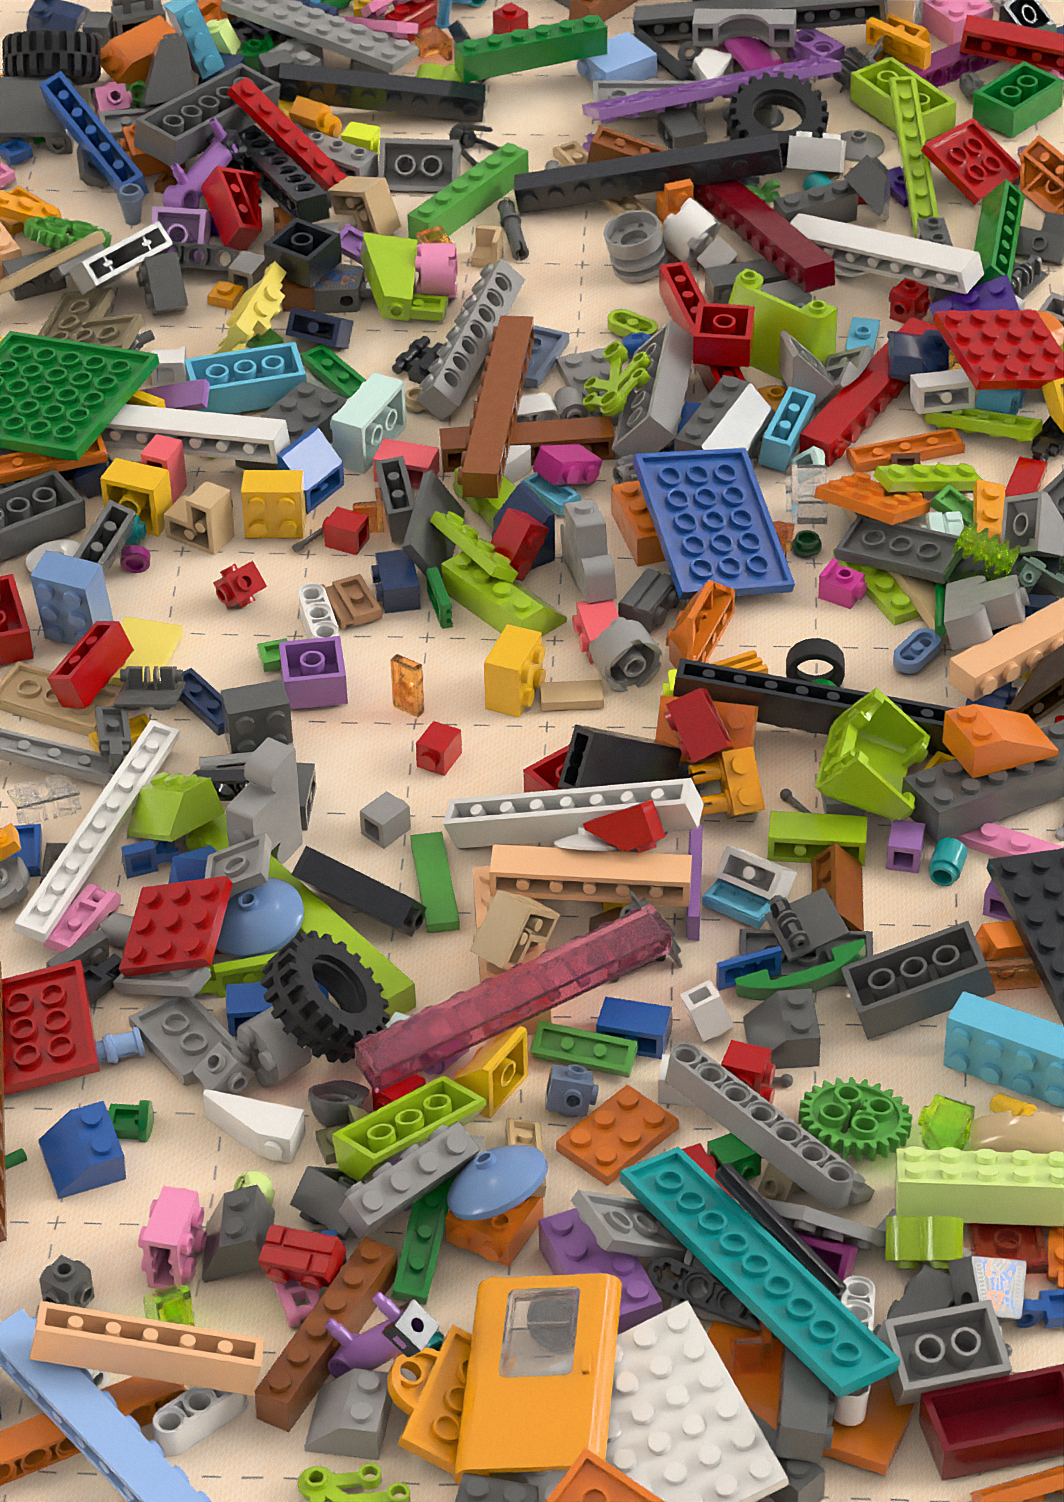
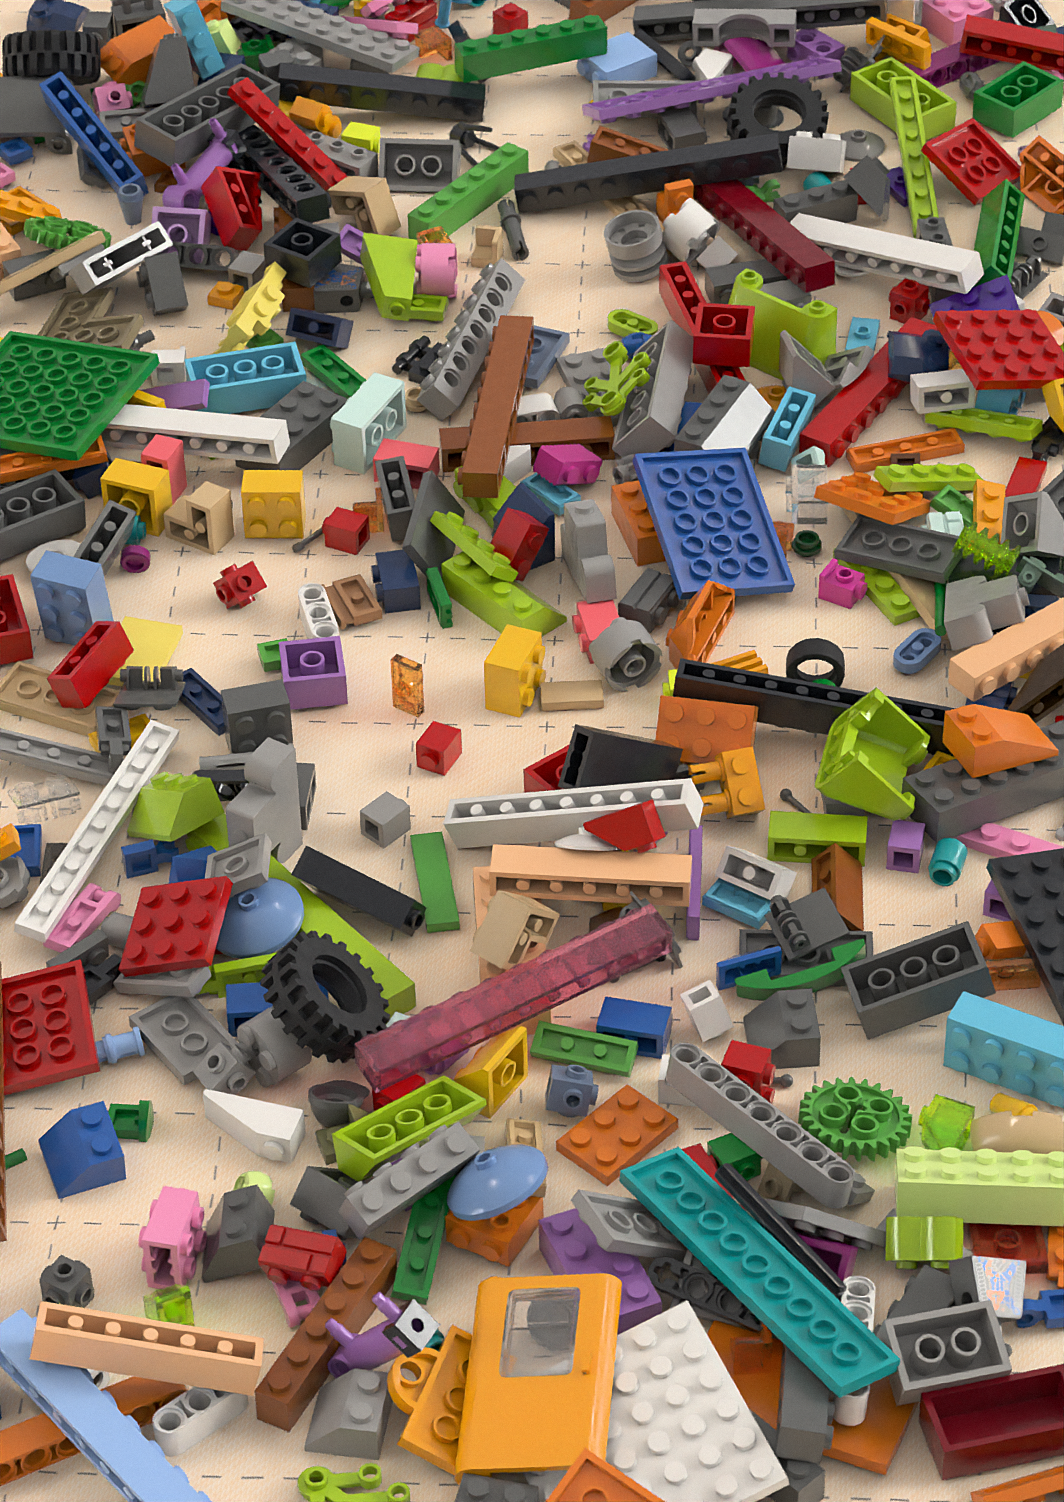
(320, 466): slope -> none
(698, 726): red brick -> none

